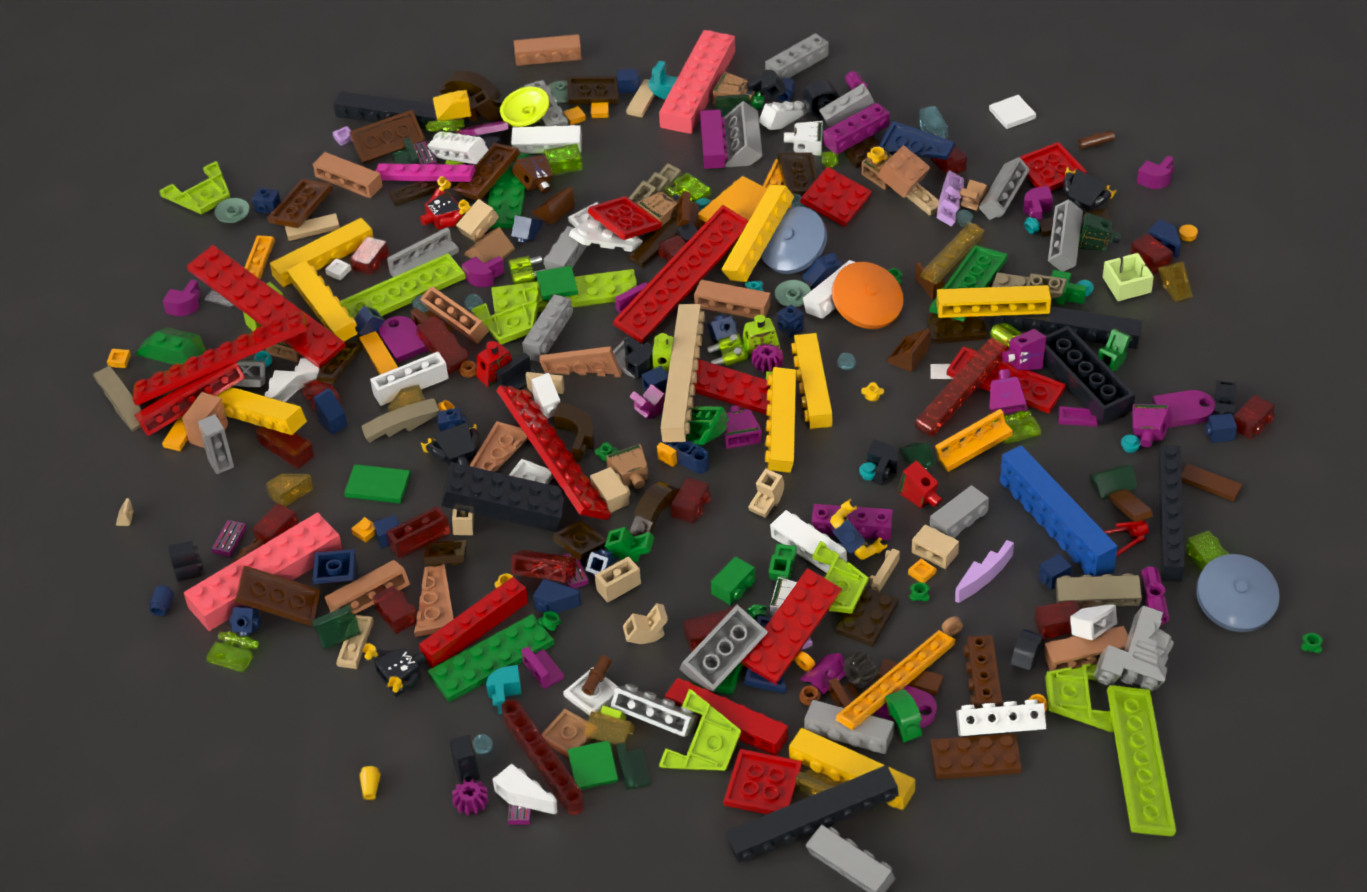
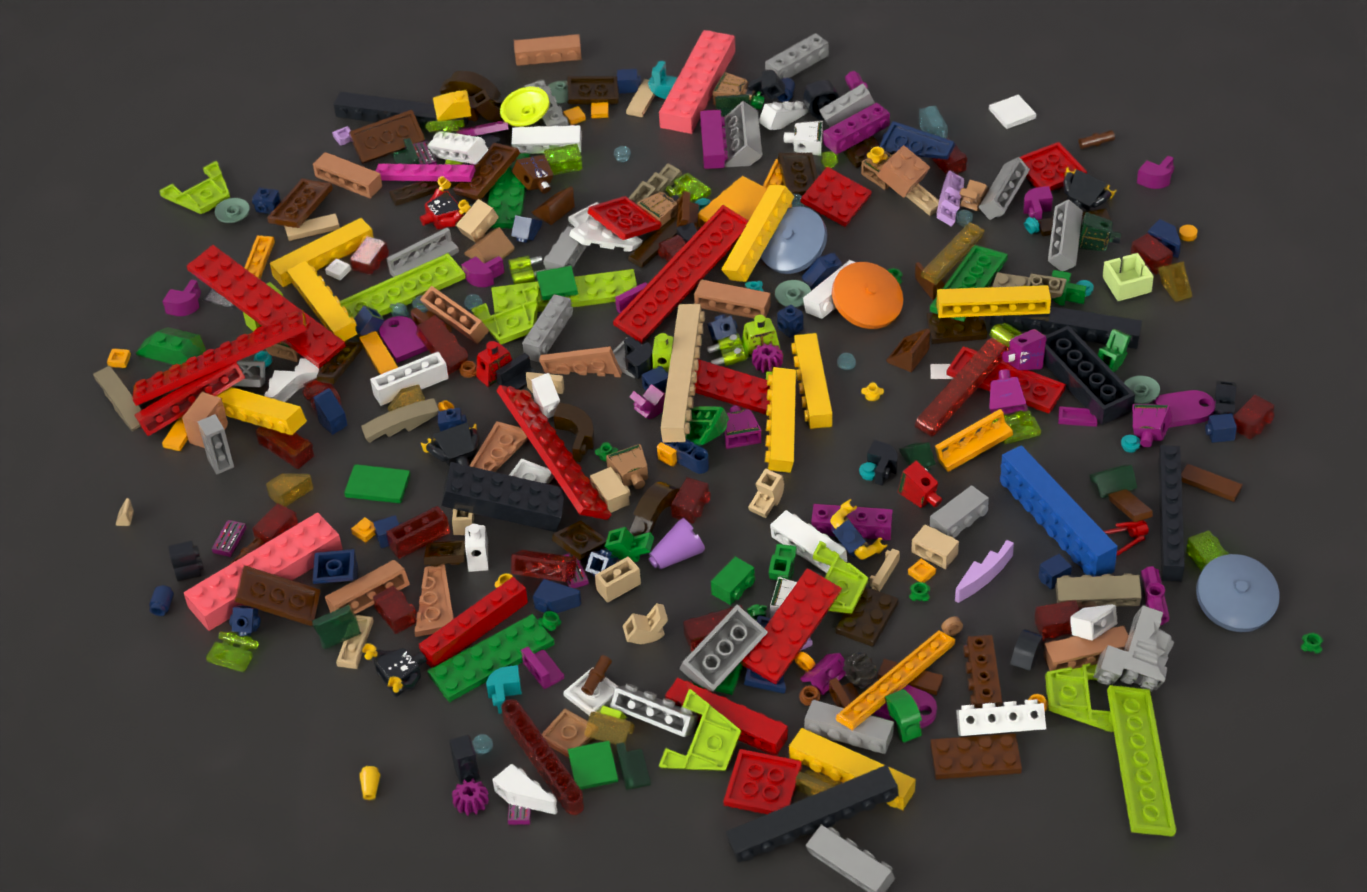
(399, 310): none -> clear light blue plate
(476, 539): none -> white torso
(622, 153): none -> clear light blue plate
(676, 546): none -> medium lavender cone
(1144, 388): none -> sand green dish

